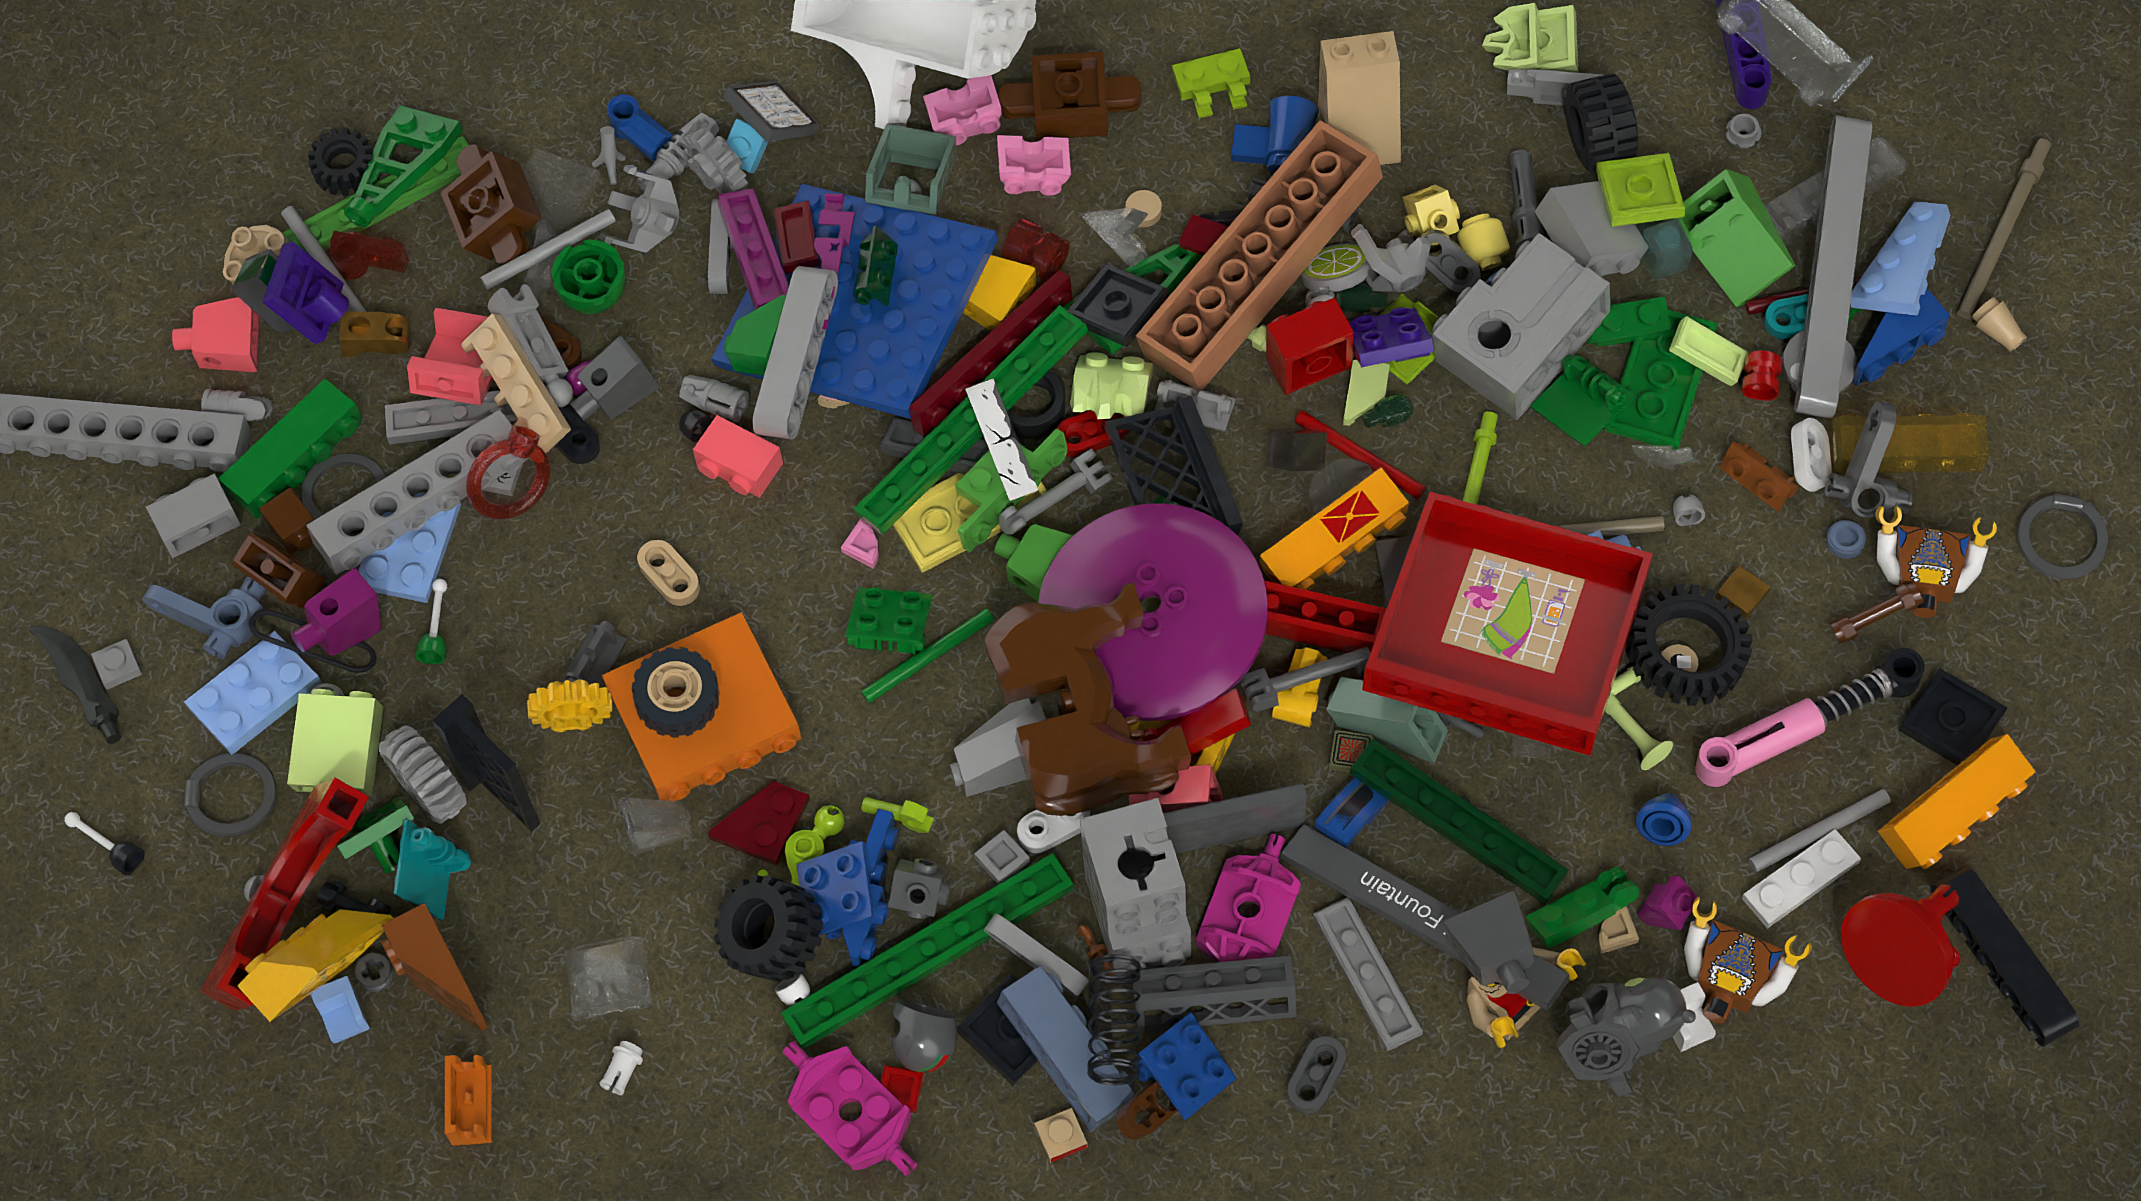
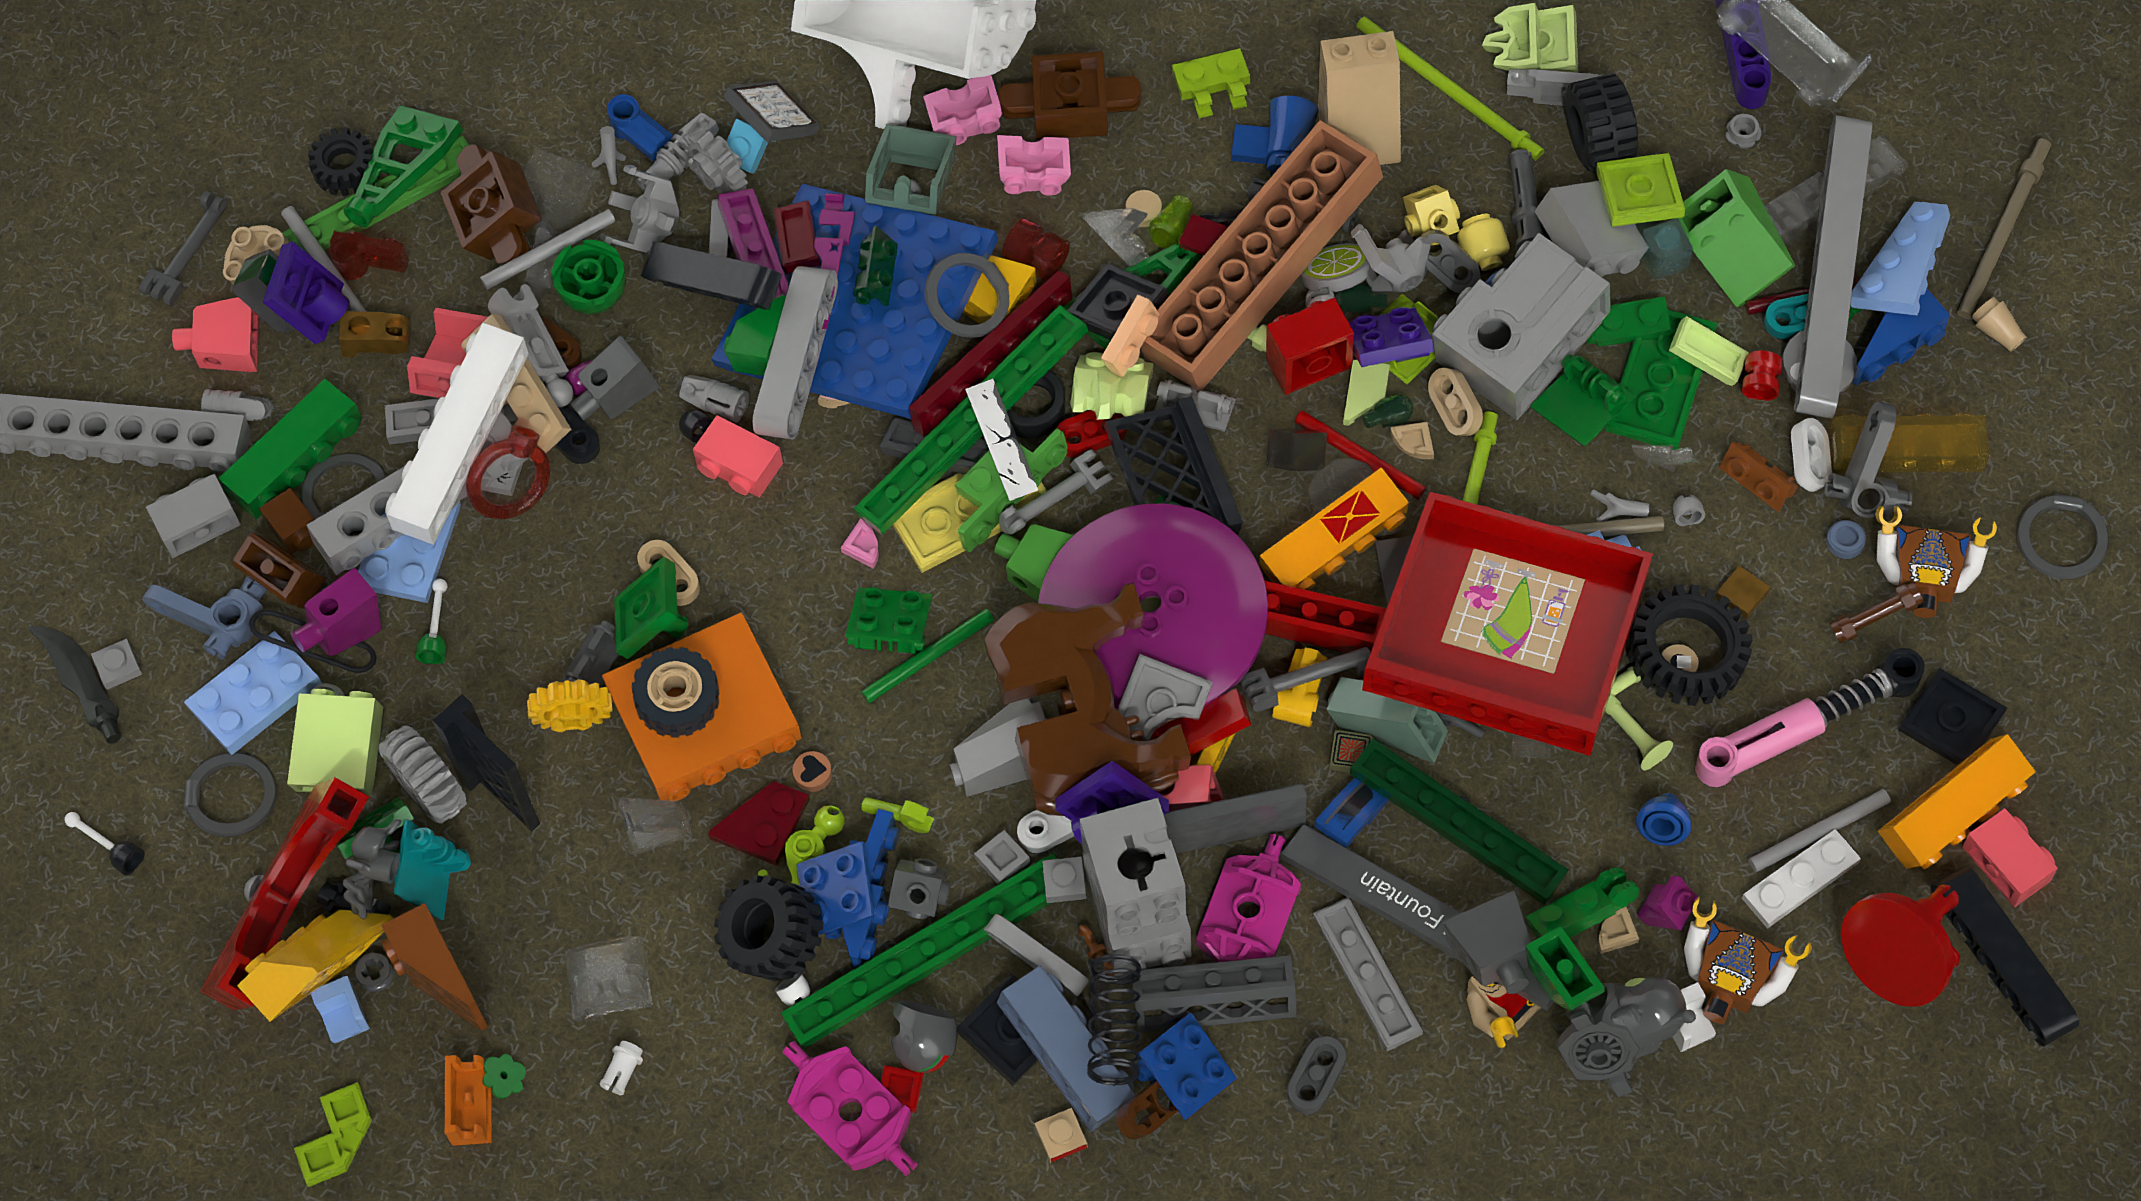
(168, 279): none -> dark grey hinge
(335, 1151): none -> lime tile
(374, 862): none -> dark grey animal
(456, 433): none -> white brick
(511, 1071): none -> green plant
(647, 609): none -> green tile
(711, 275): none -> black beam
(812, 771): none -> nougat tile
(994, 277): none -> dark grey piece
(1064, 879): none -> light grey plate
(1102, 792): none -> dark purple plate
(1126, 343): none -> light nougat plate
(1162, 694): none -> light grey tile
(1170, 222): none -> clear neon green cone
(1413, 439): none -> tan tile
(1455, 405): none -> tan plate
(1518, 139): none -> lime bar
(1562, 970): none -> green slope
(1619, 506): none -> light grey bar
(2010, 857): none -> coral brick

